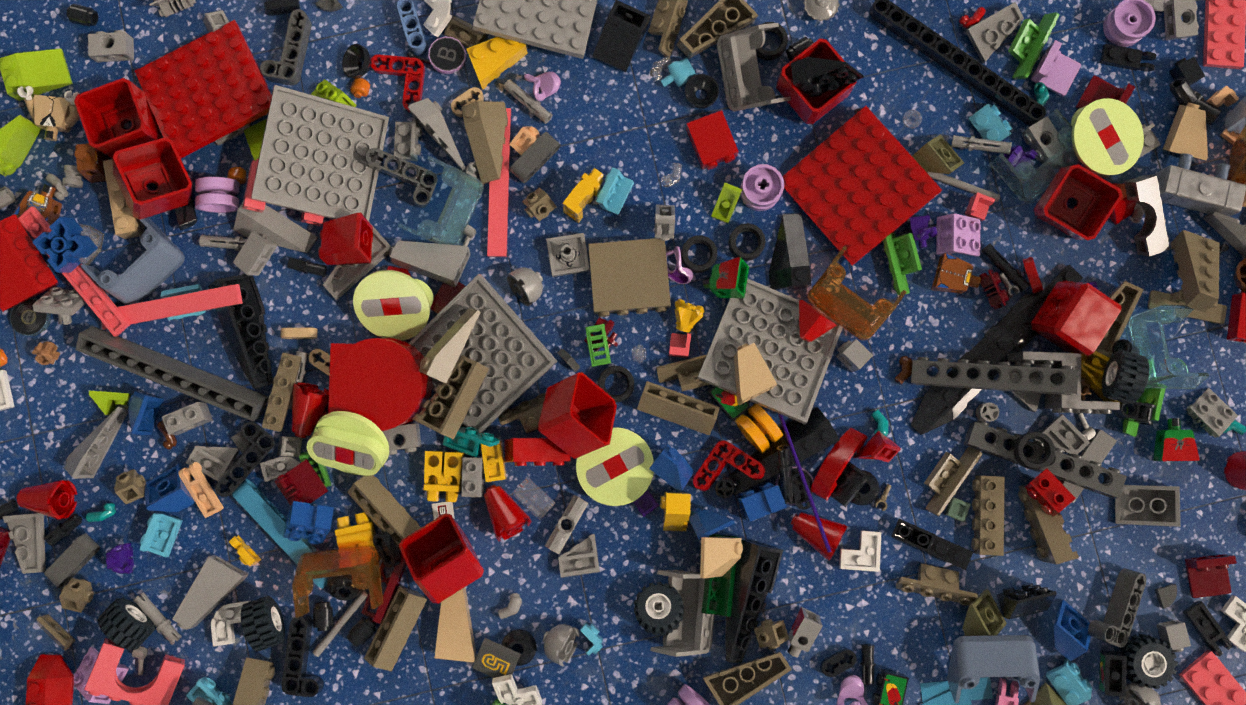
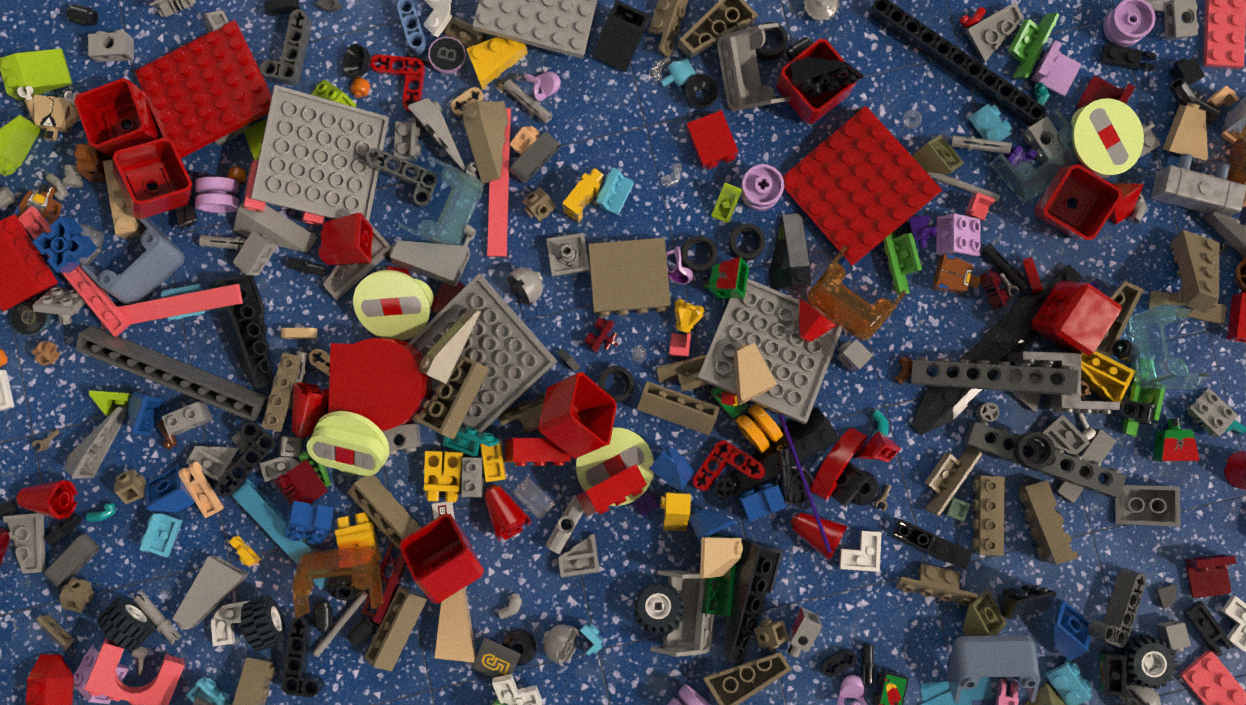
(44, 443): none -> dark tan hand
(119, 559): dark purple piece -> none
(387, 549): black beam -> none
(597, 328): bright green slope -> none
(612, 491): none -> red wedge
(664, 222): light grey hinge -> none
(1049, 493): red brick -> none
(1125, 377): black wheel -> none
(1153, 235): arch -> none

